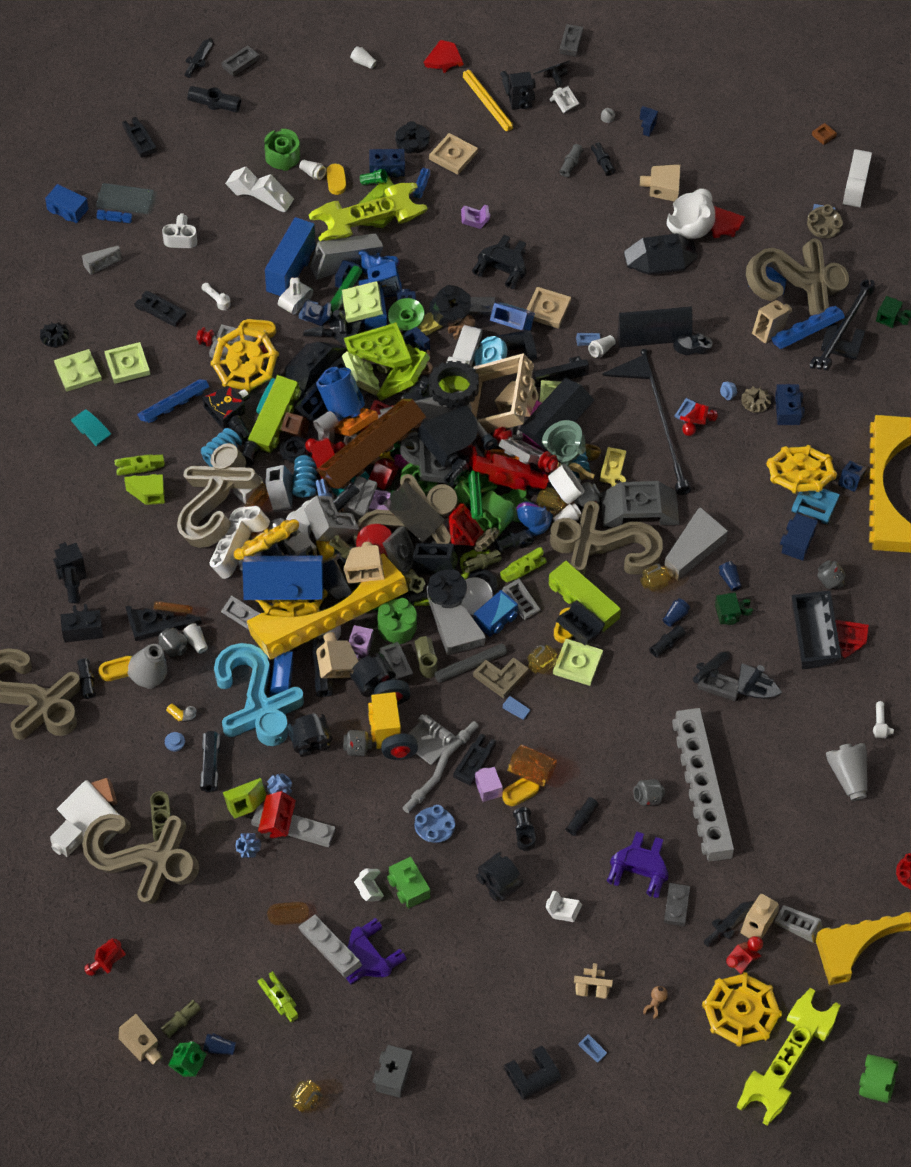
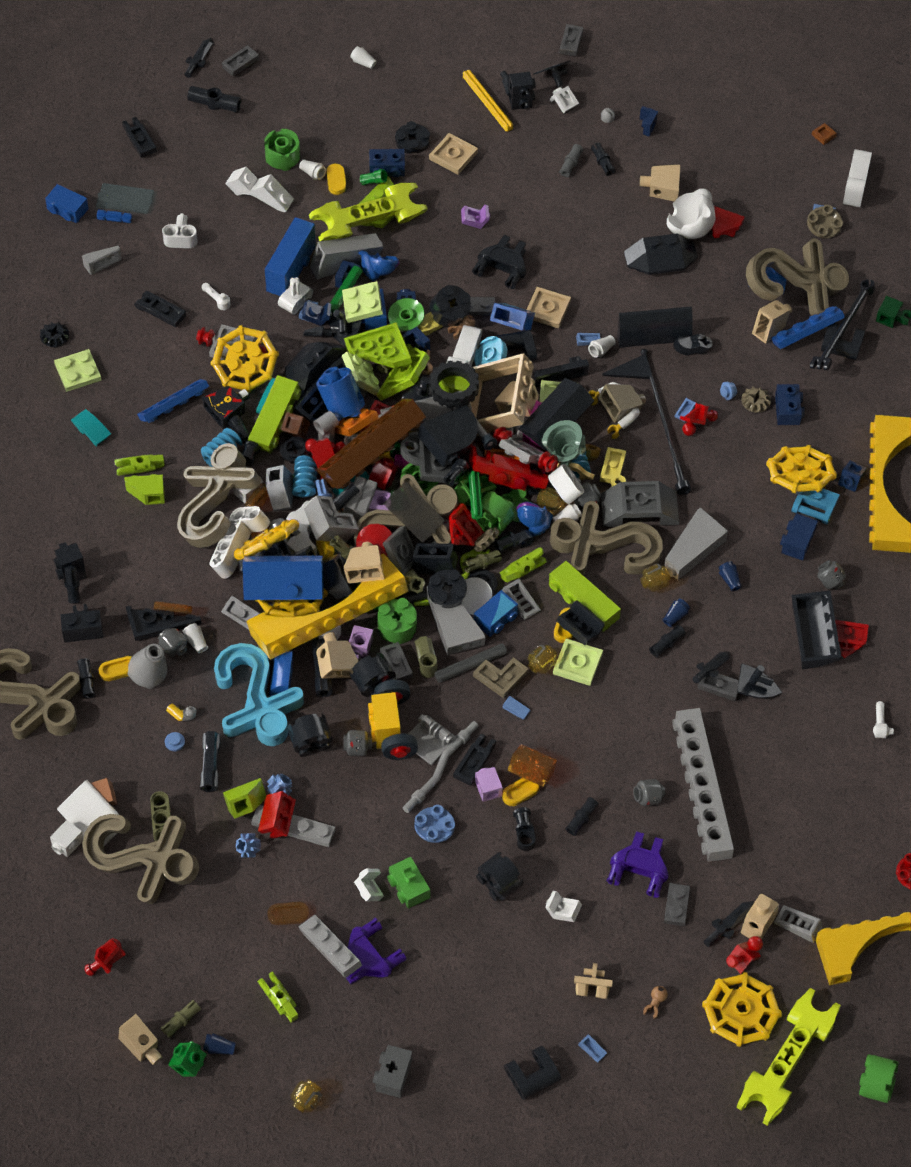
(127, 363): yellowish green plate -> none
(260, 325): yellow tile -> none
(387, 278): blue torso -> none
(421, 182): blue axle -> none
(443, 56): red slope -> none
(621, 404): none -> dark tan torso
(729, 608): dark green brick -> none
(850, 769): light grey cone -> none

